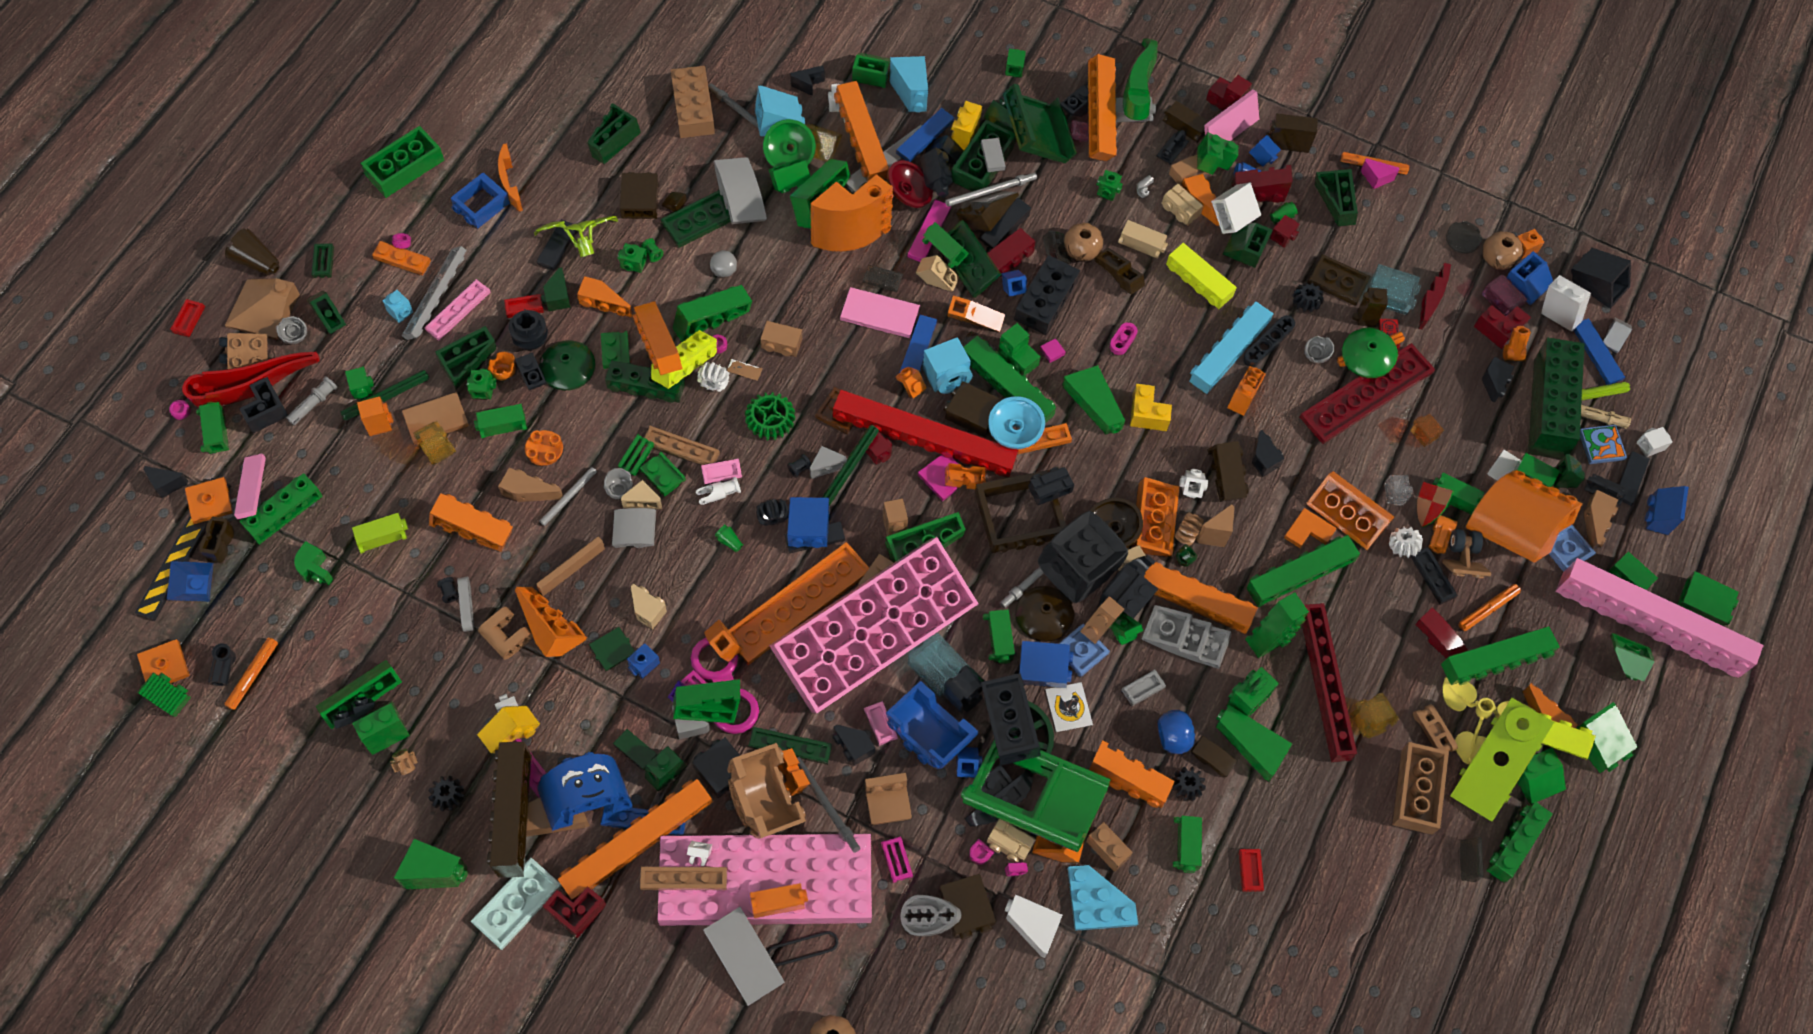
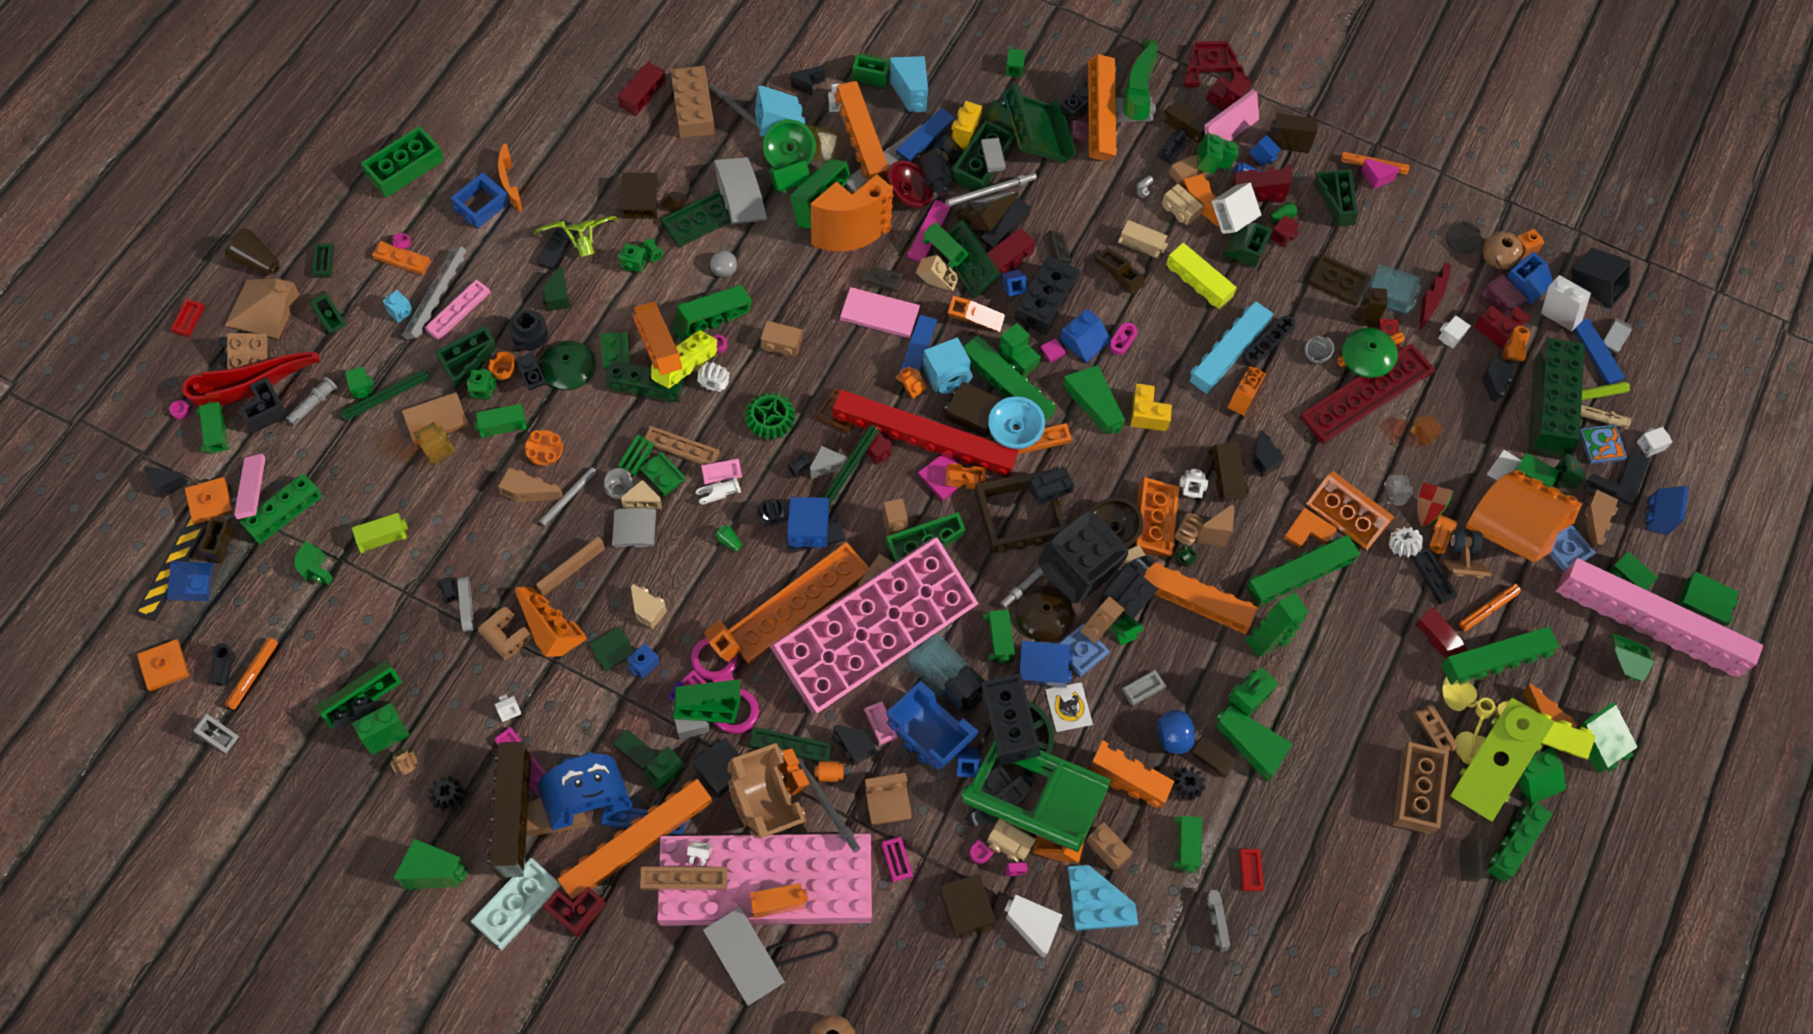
(164, 694): green brick -> none
(215, 733): none -> light grey slope
(291, 330): light grey hair -> none
(375, 416): orange brick -> none
(470, 522): orange wedge -> none
(507, 726): yellow brick -> none
(531, 302): red tile -> none
(598, 295): orange slope -> none
(613, 134): dark green wedge -> none
(641, 88): none -> dark red brick
(744, 369): medium nougat sticker -> none
(829, 771): none -> orange brick
(926, 926): light grey piece -> none
(1083, 242): medium nougat piece -> none
(1085, 336): none -> blue slope
(1109, 185): green brick -> none
(1186, 636): light grey slope -> none
(1212, 57): none -> dark red wing
(1218, 919): none -> light grey hinge
(1308, 297): black gear -> none
(1328, 684): dark red brick -> none
(1374, 715): clear yellow brick -> none
(1453, 331): none -> white brick
(1464, 496): green brick -> none

